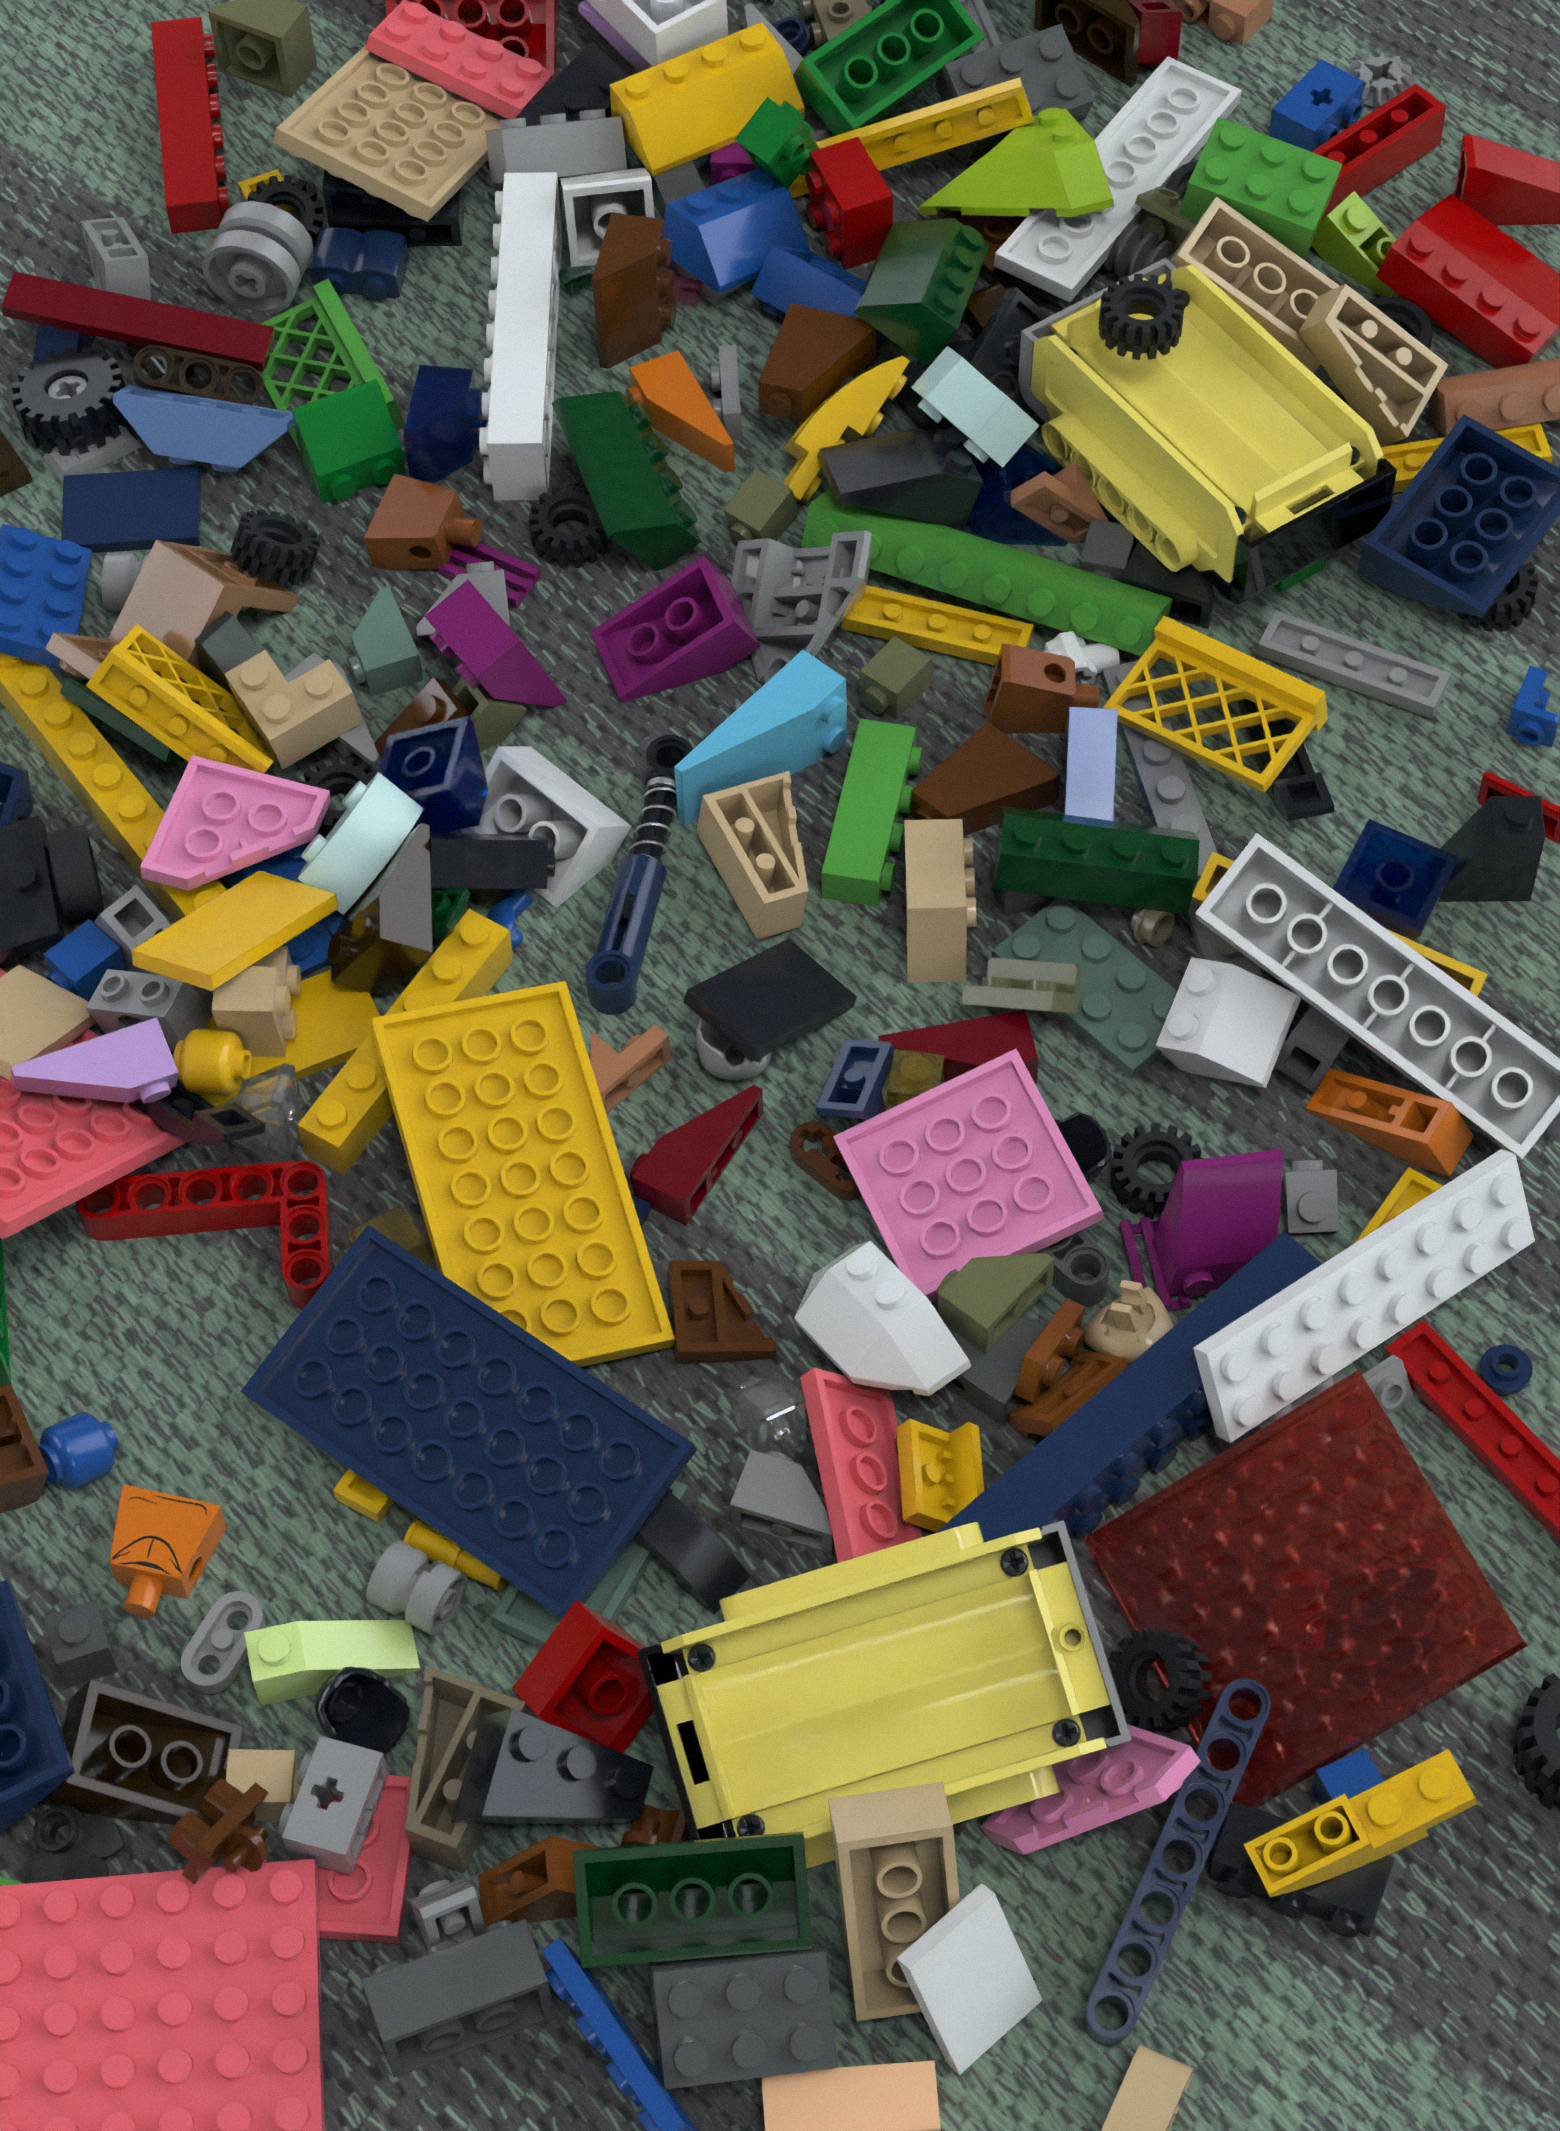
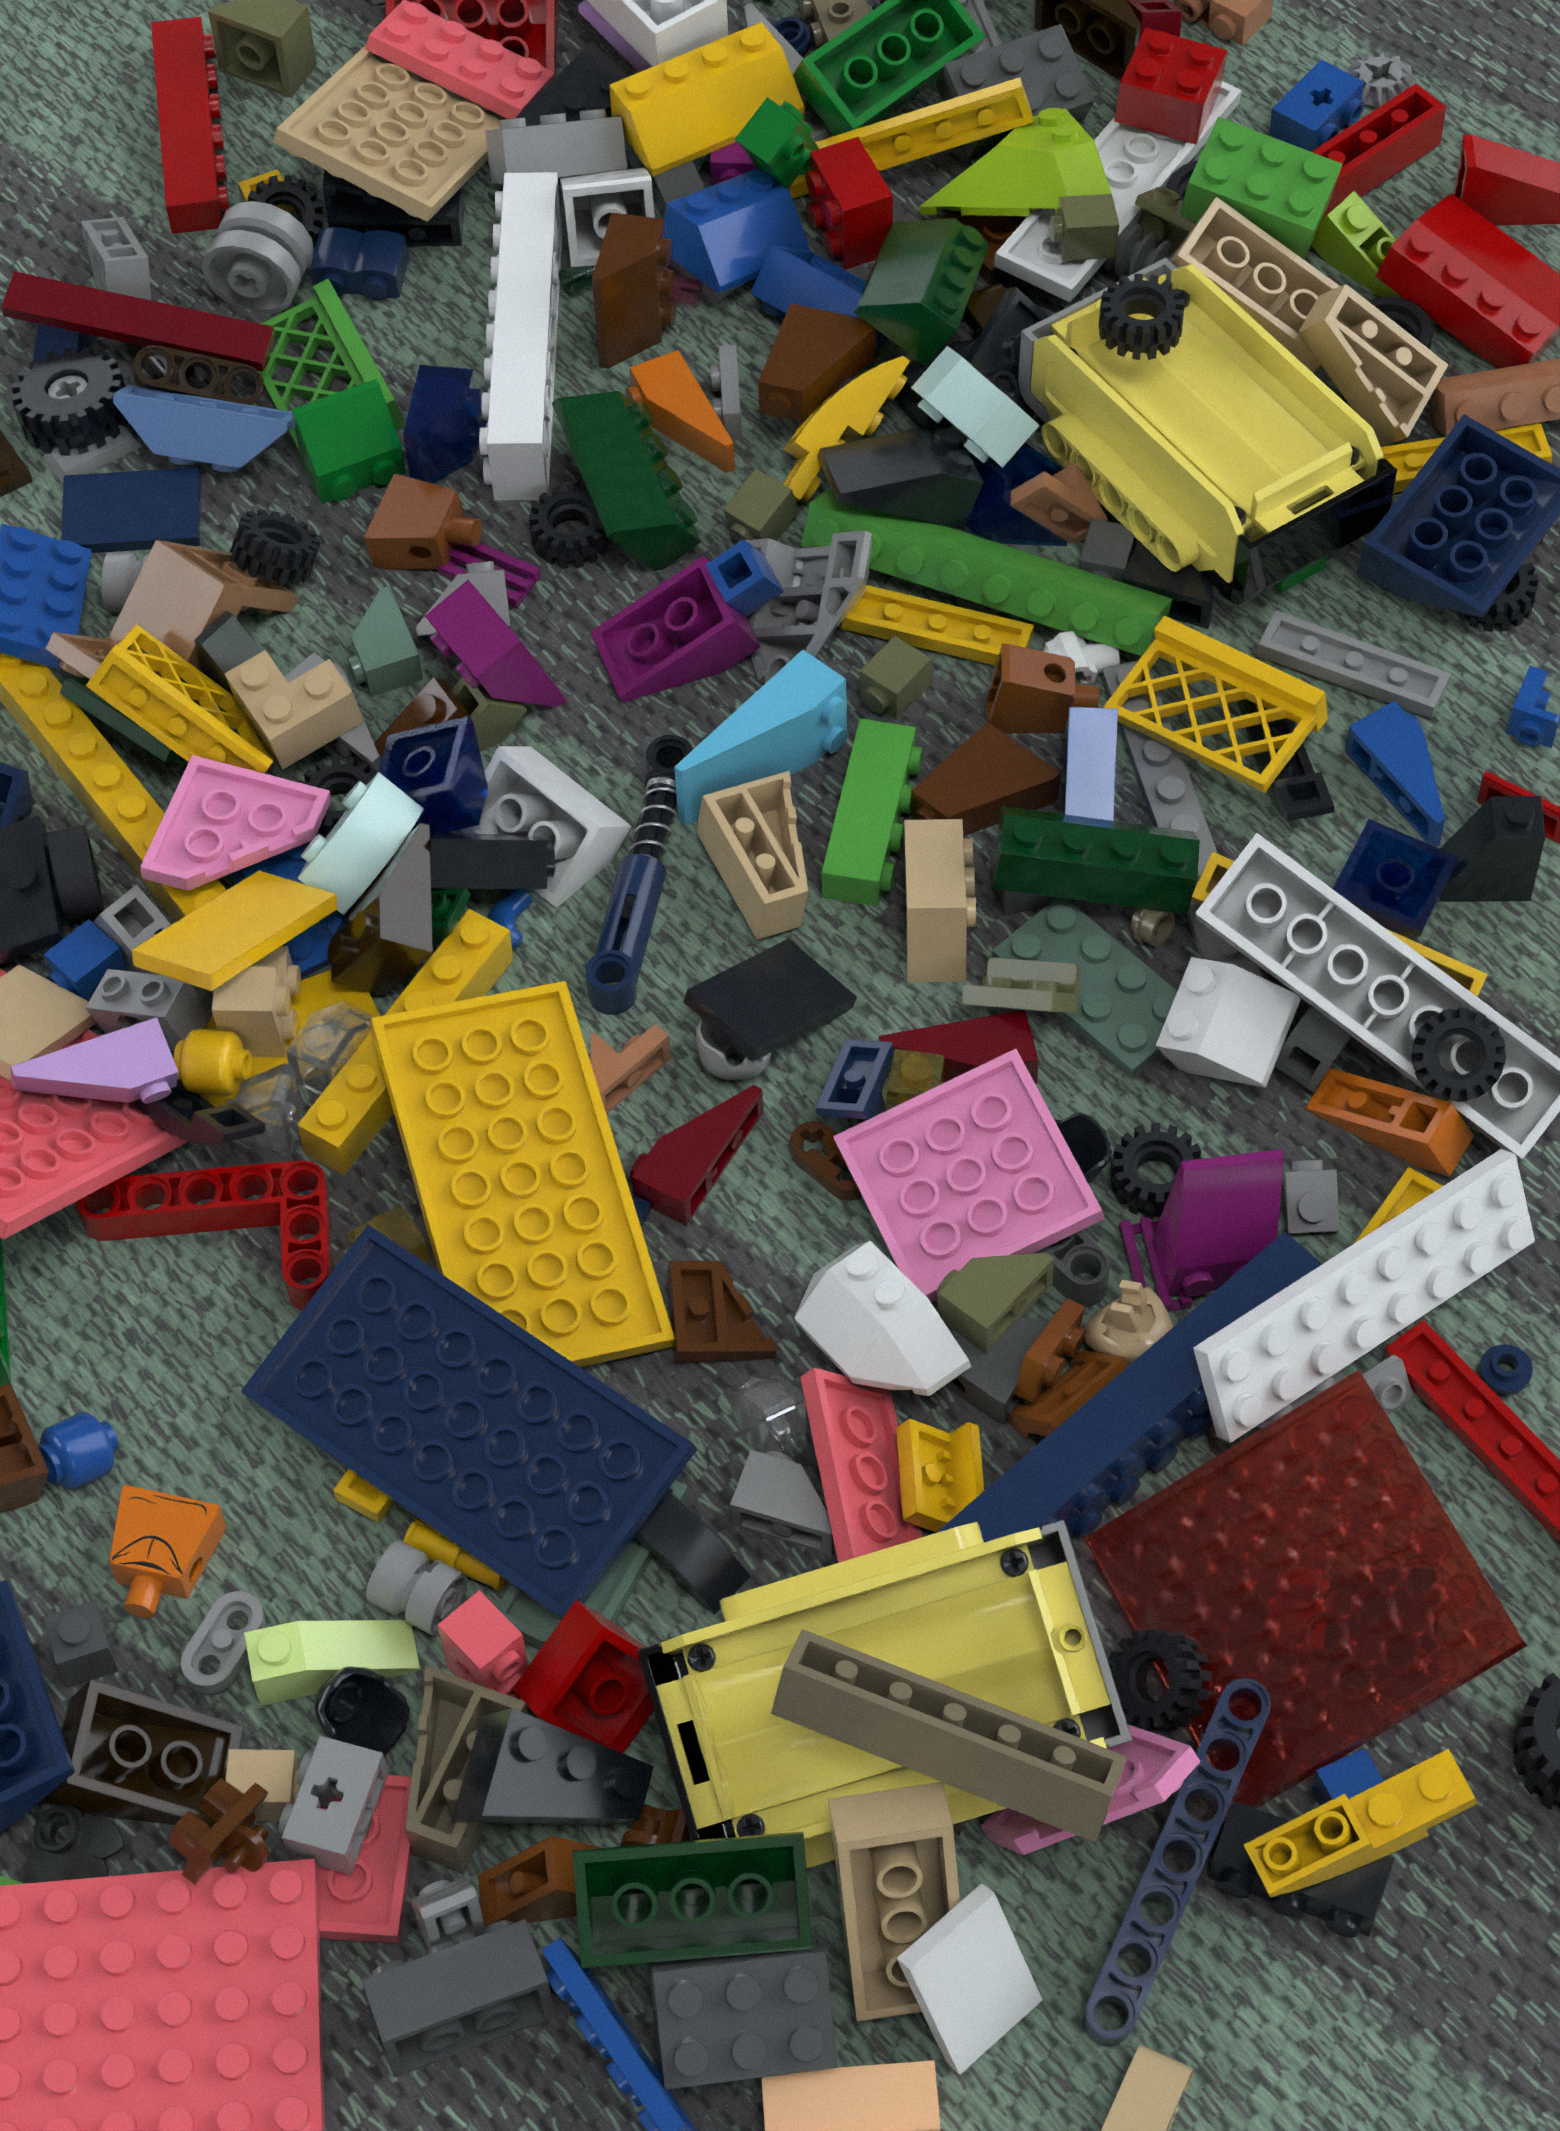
(327, 1044): none -> clear slope
(483, 1645): none -> coral brick
(744, 578): none -> blue brick
(948, 1735): none -> dark tan brick
(1085, 227): none -> olive brick
(1170, 85): none -> red brick
(1397, 761): none -> blue slope
(1481, 1032): none -> black tyre

